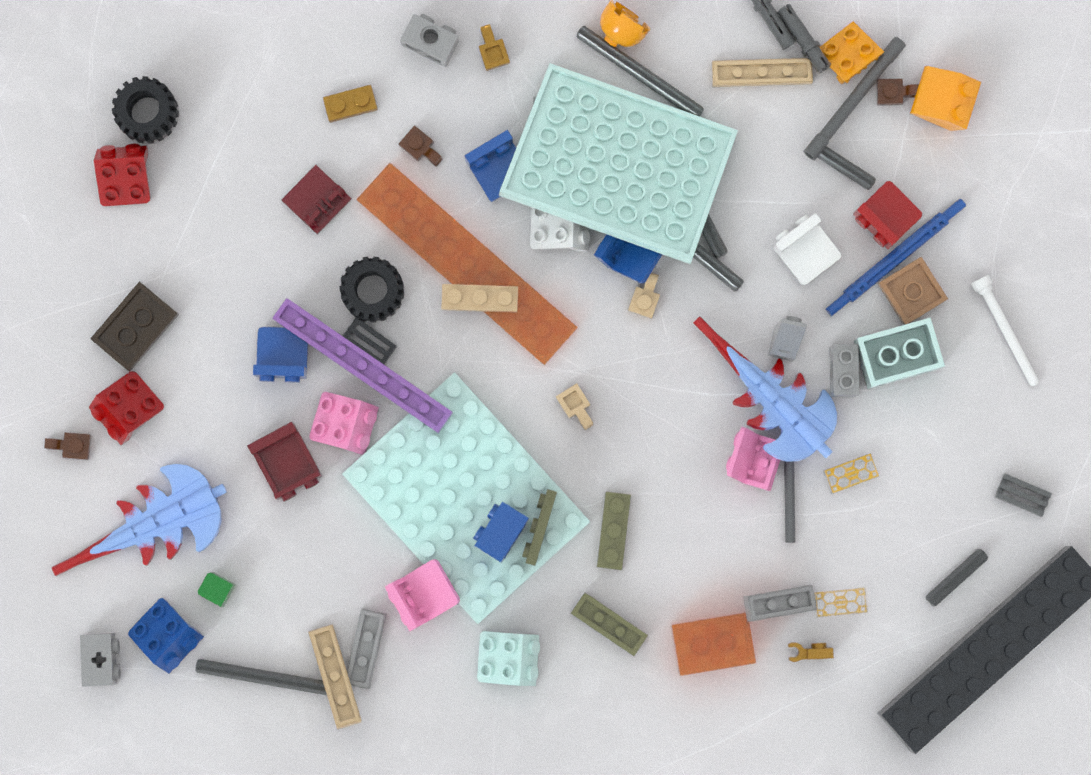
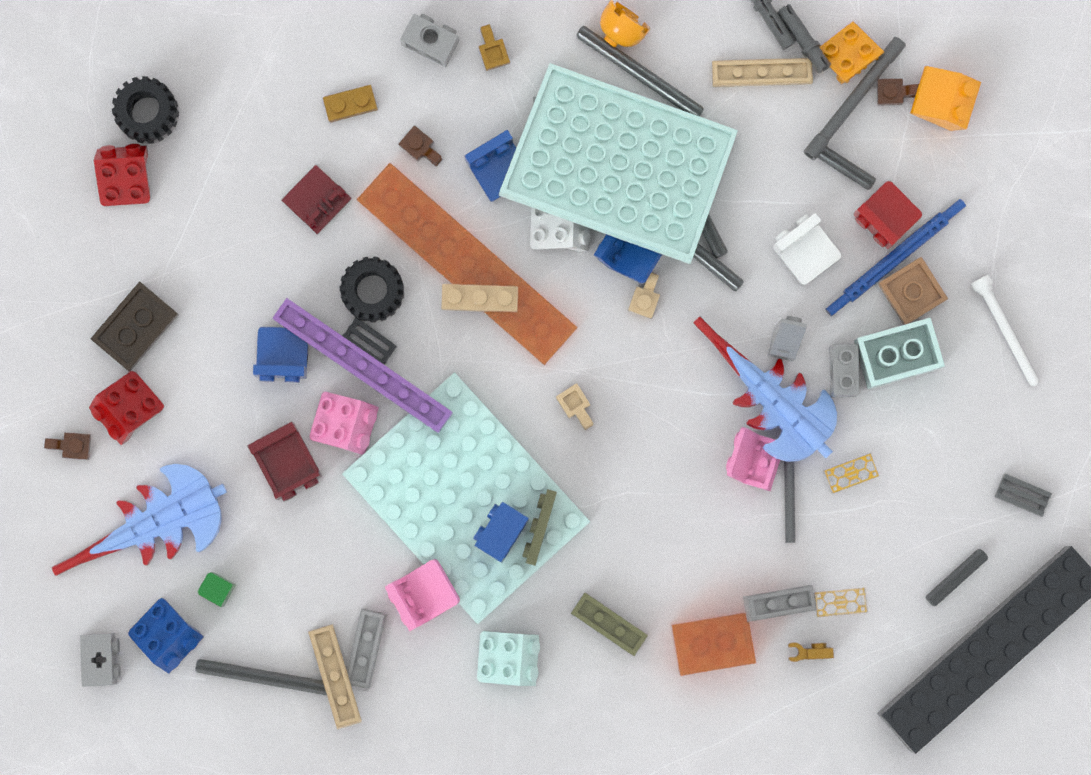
(613, 530): olive plate -> none

